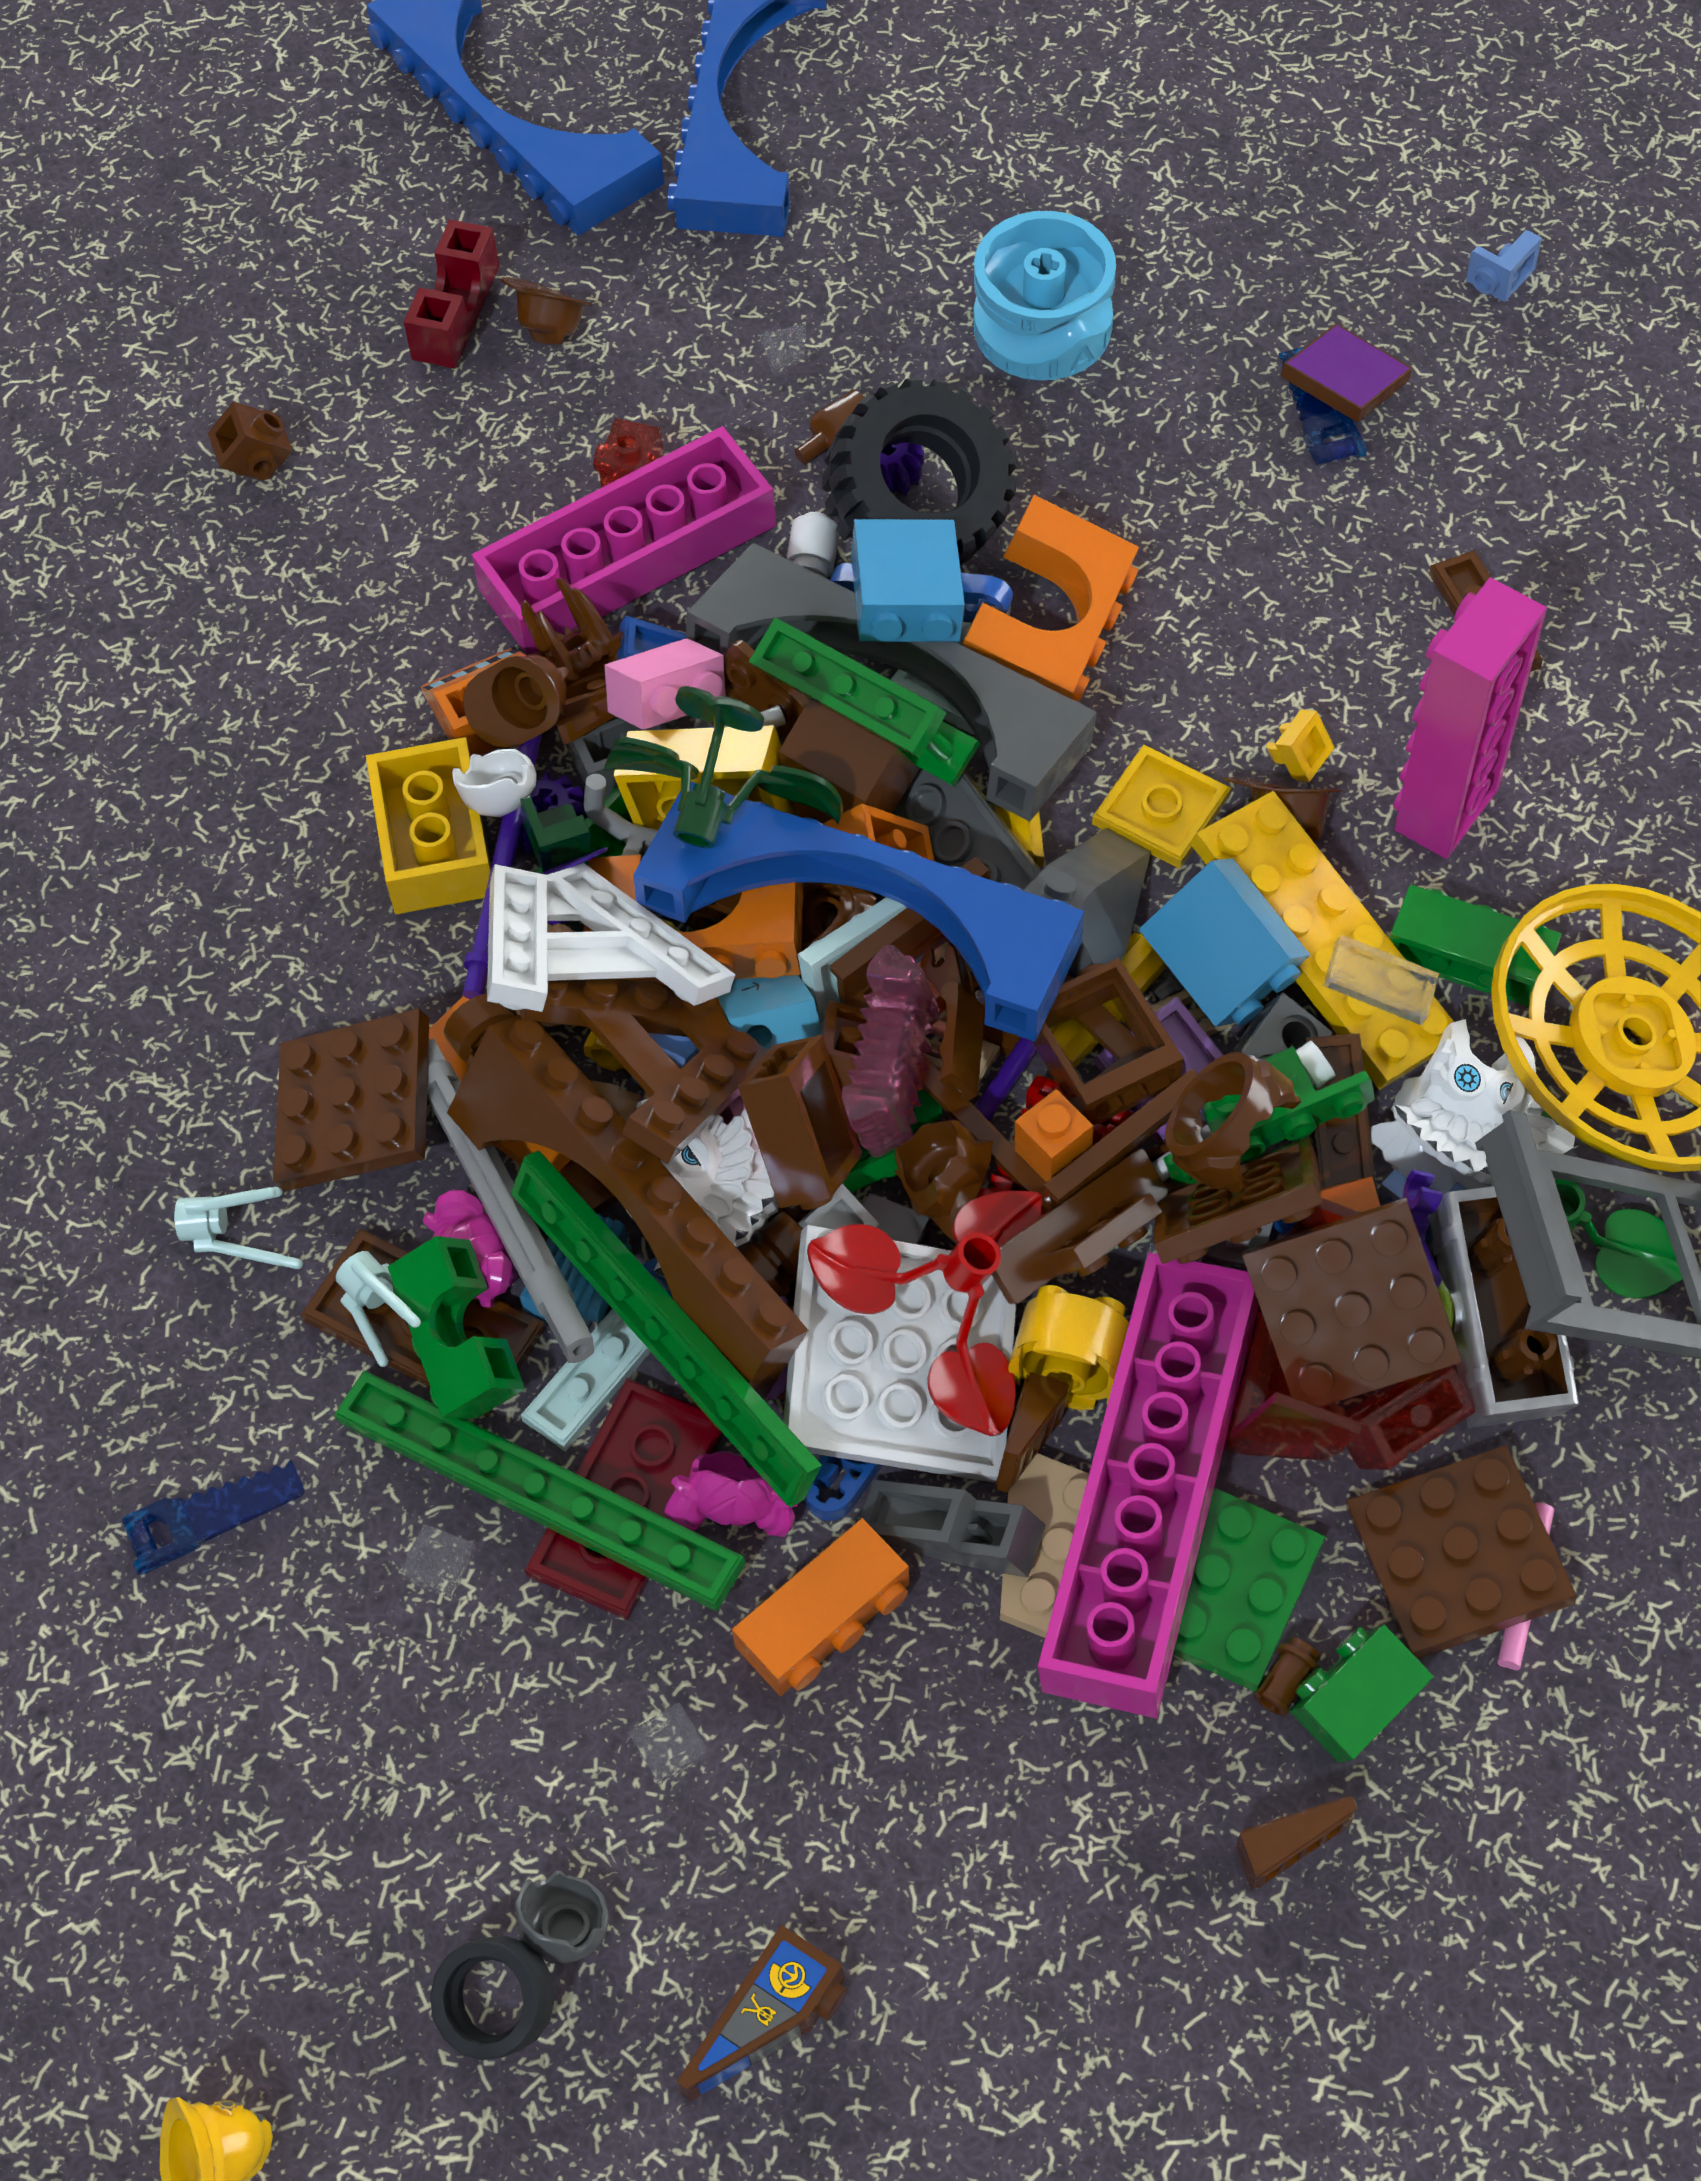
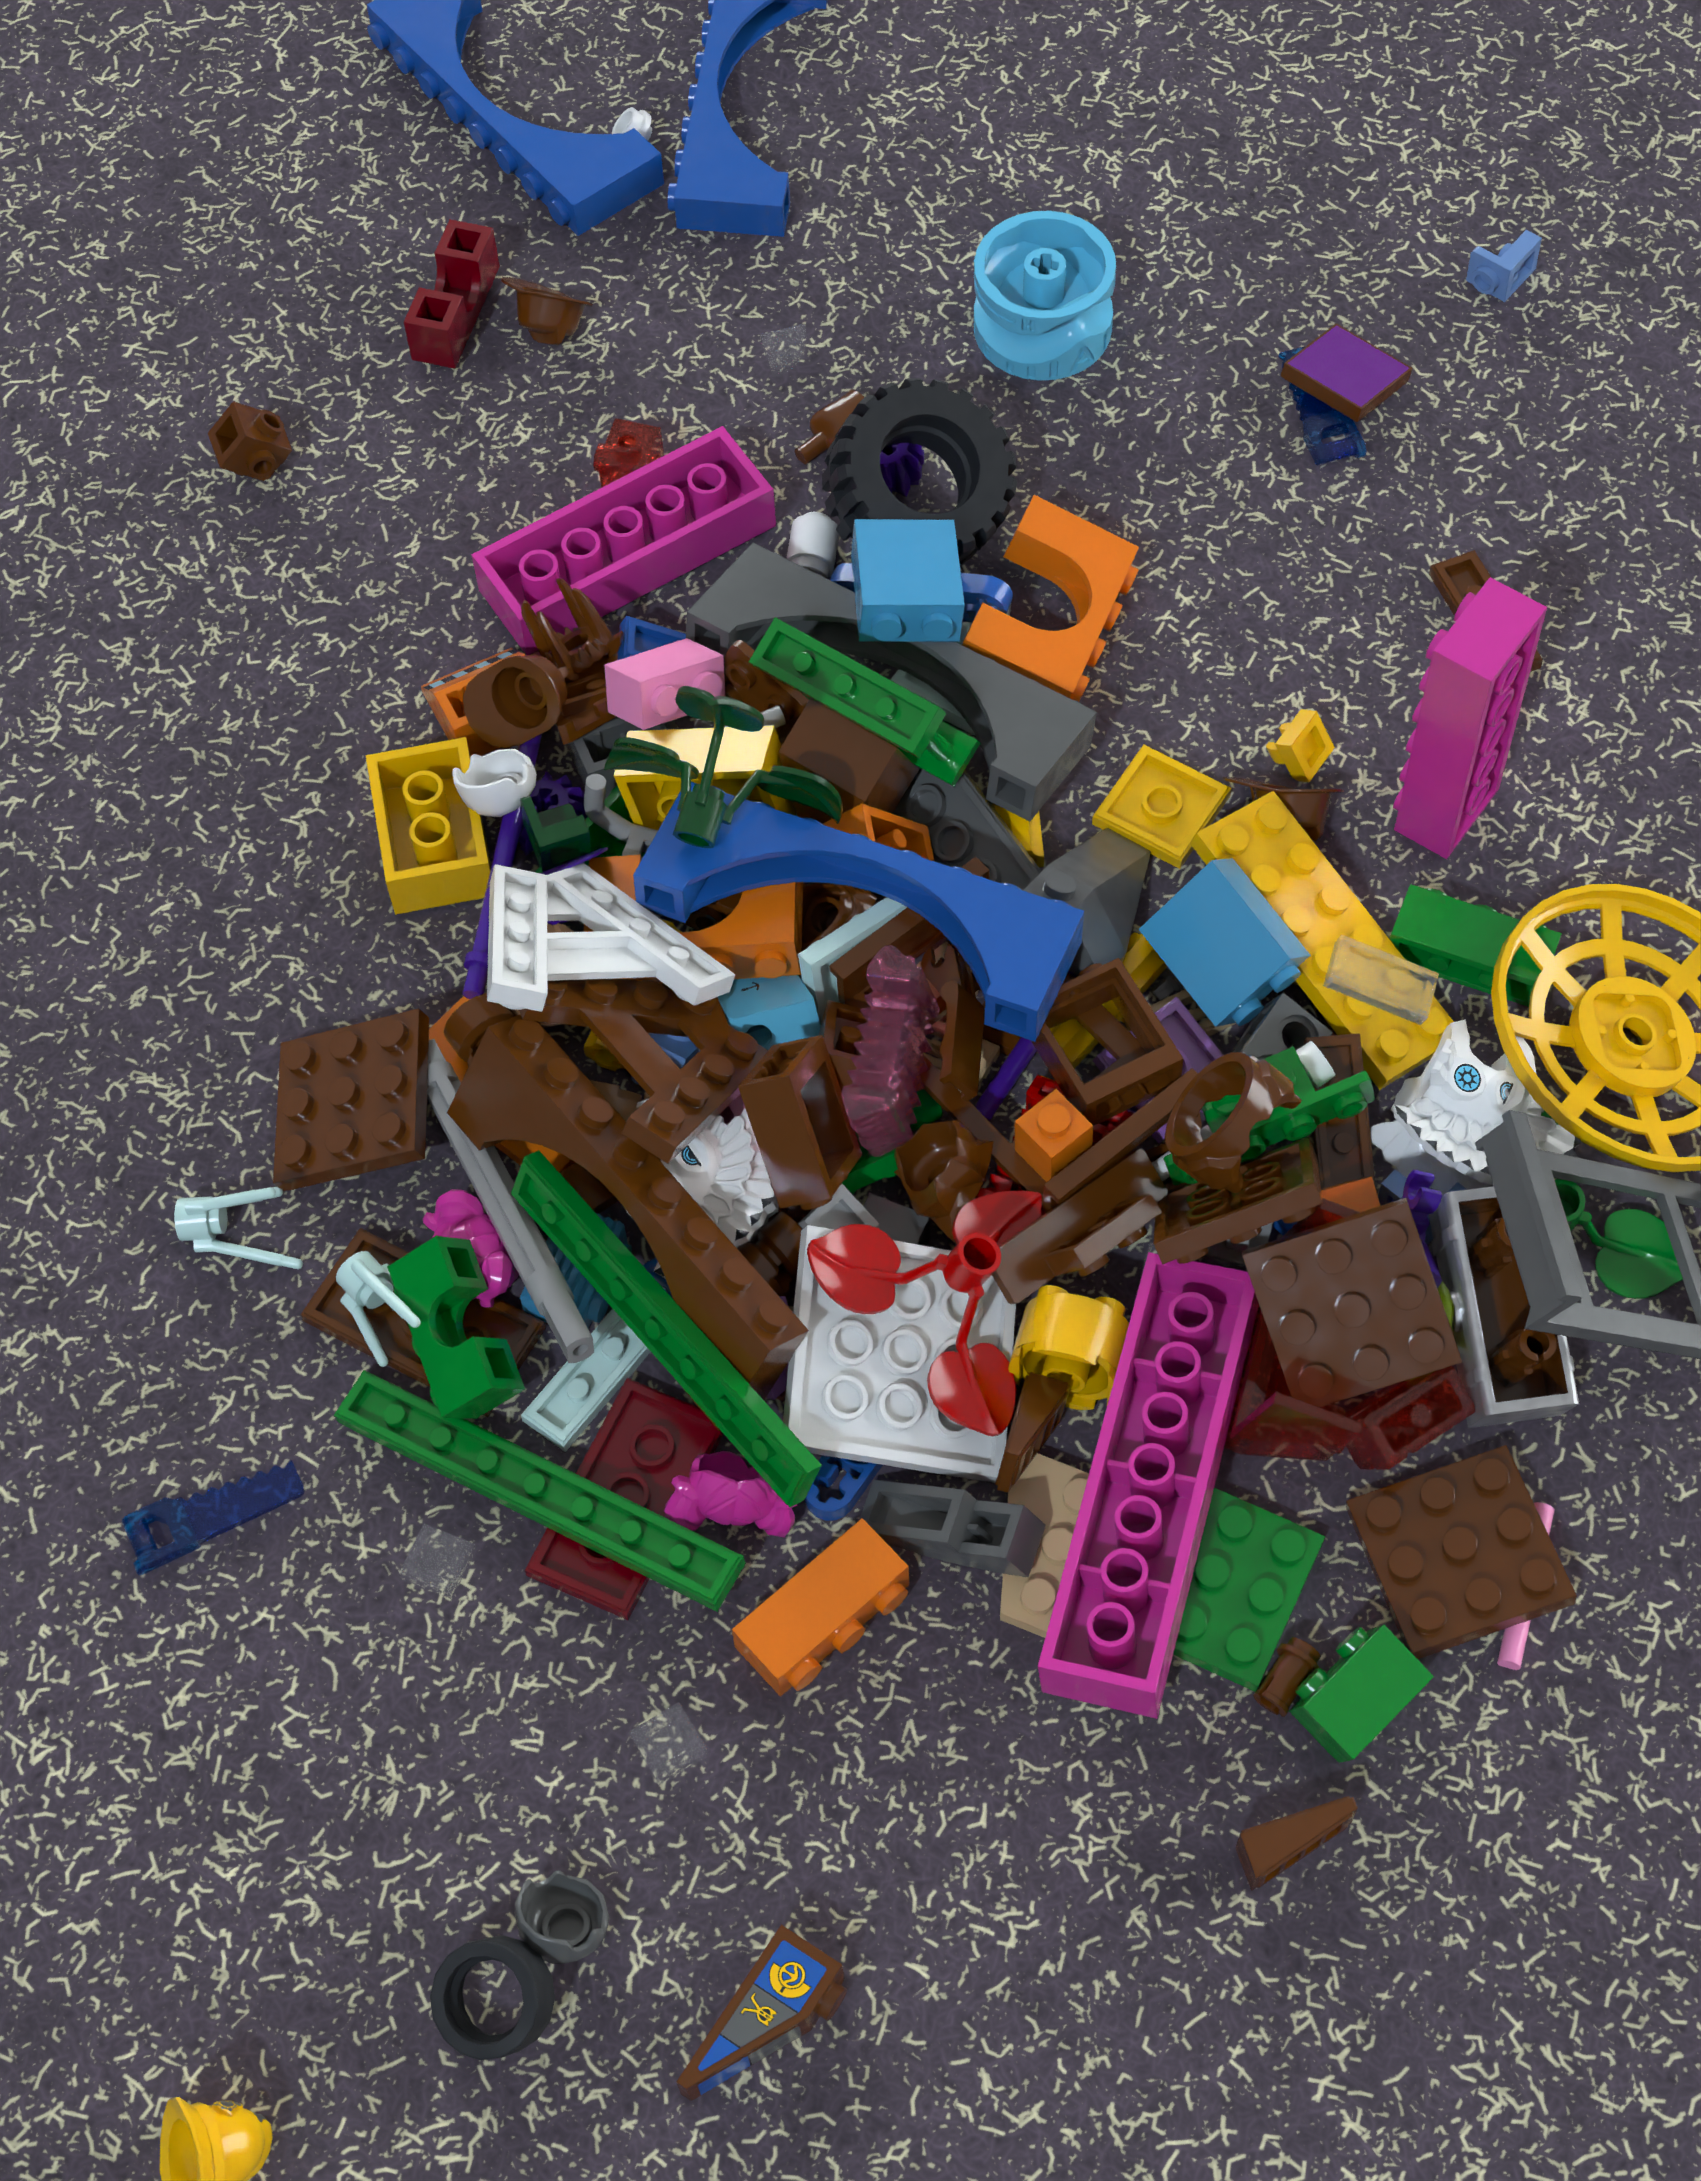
(634, 119): none -> white plate

